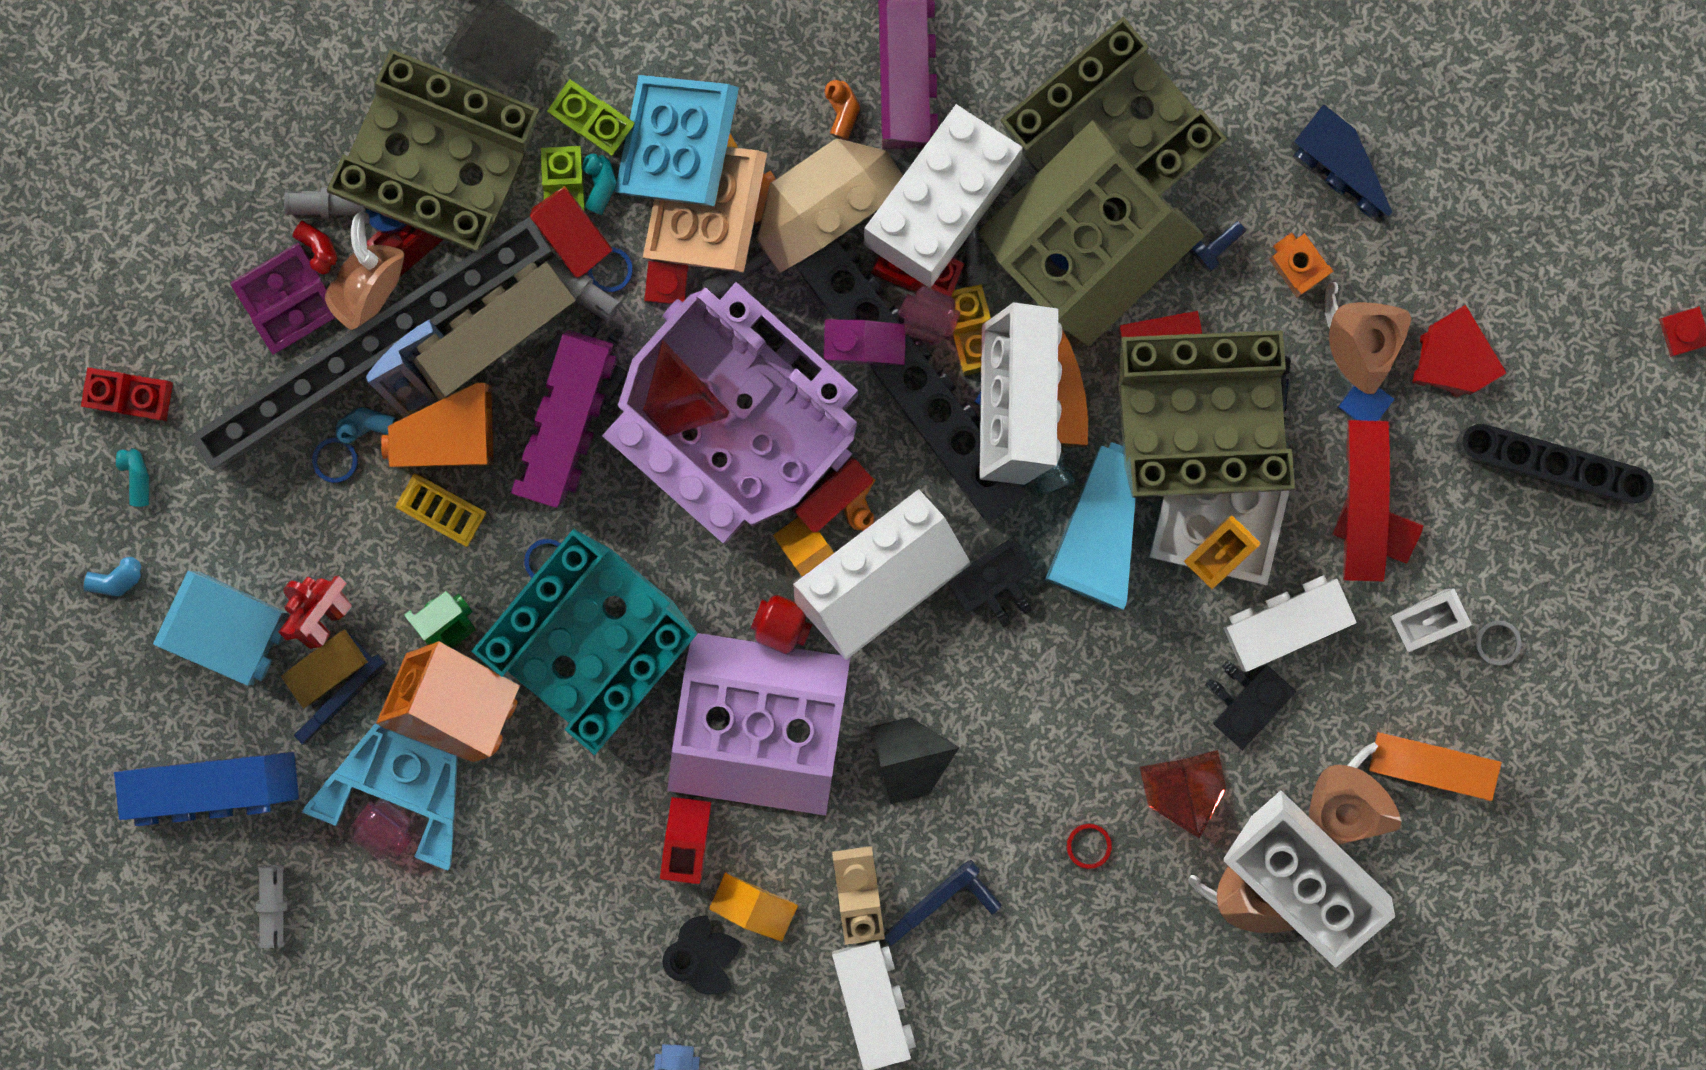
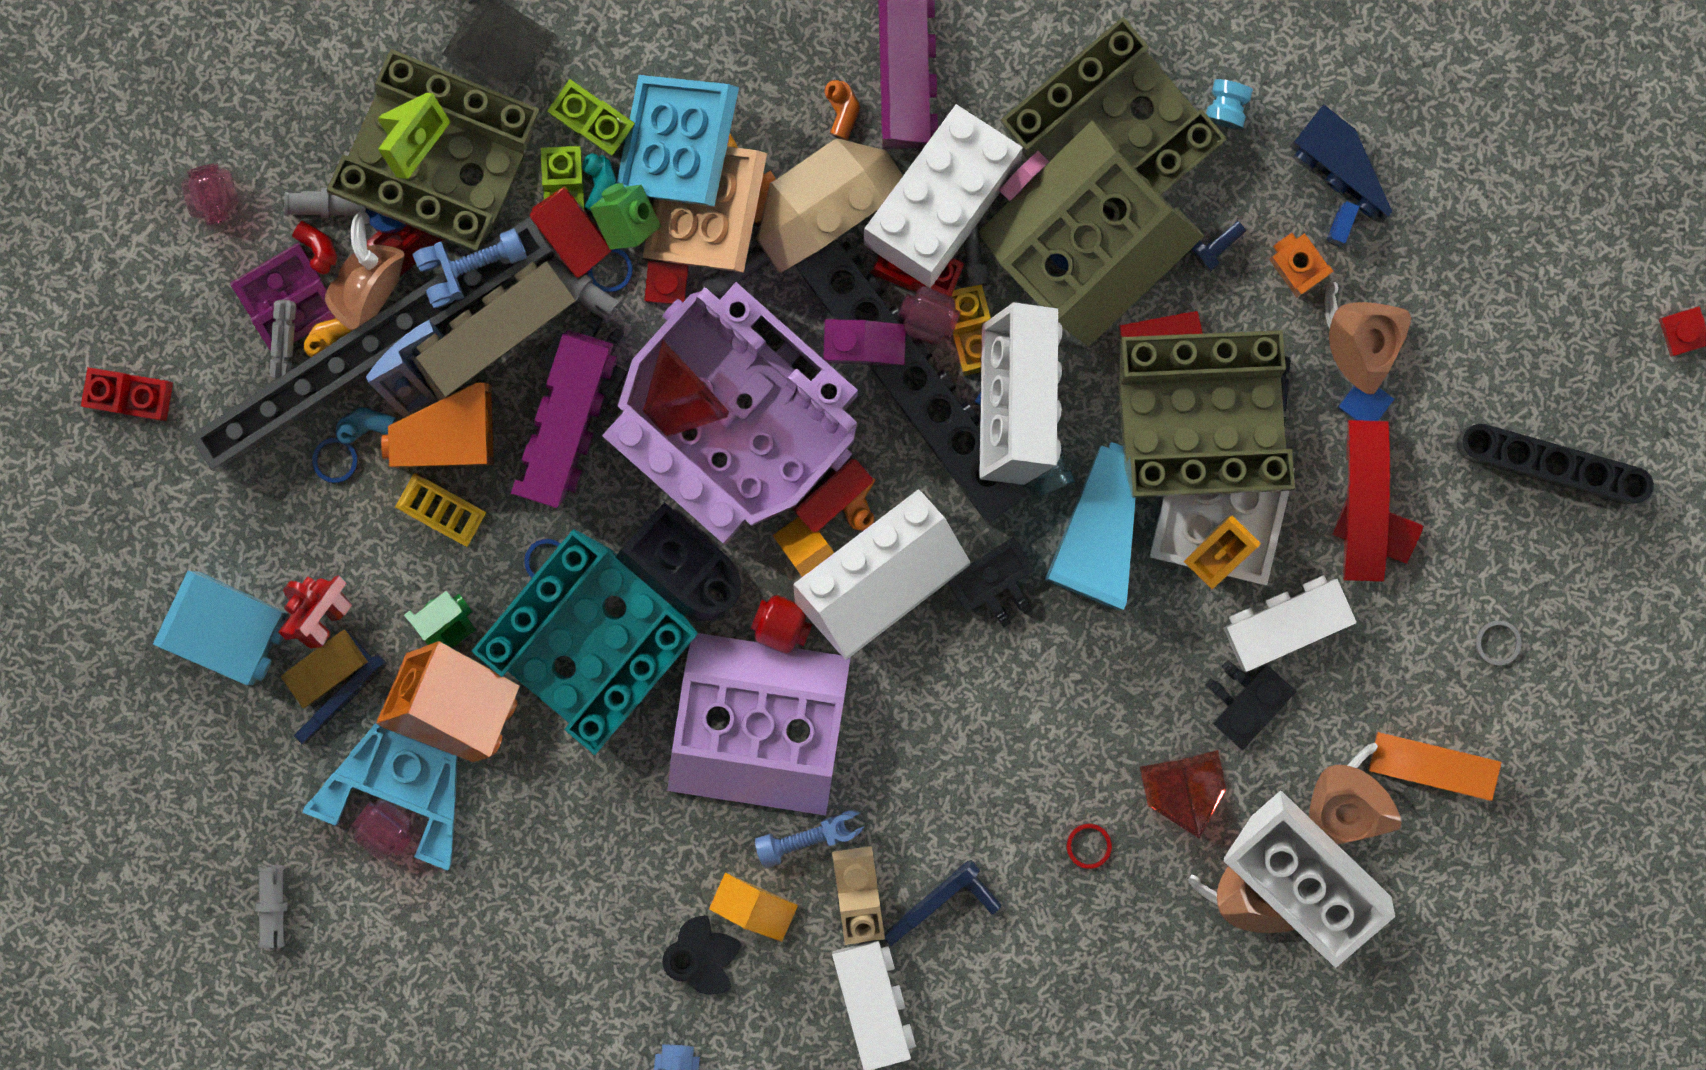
(118, 581): dark azure arm -> none
(138, 475): teal arm -> none
(206, 786): blue wedge -> none
(209, 193): none -> clear pink head
(282, 338): none -> light grey axle
(324, 335): none -> light orange arm
(411, 133): none -> lime slope
(430, 257): none -> medium blue bar
(625, 216): none -> bright green brick
(682, 566): none -> black tile
(685, 840): red slope -> none
(832, 829): none -> medium blue bar
(911, 758): pearl dark grey slope -> none
(1023, 175): none -> bright pink tile
(1073, 423): orange slope -> none
(1227, 107): none -> medium azure wheel
(1342, 224): none -> blue tile
(1431, 619): white slope -> none
(1457, 356): red slope -> none

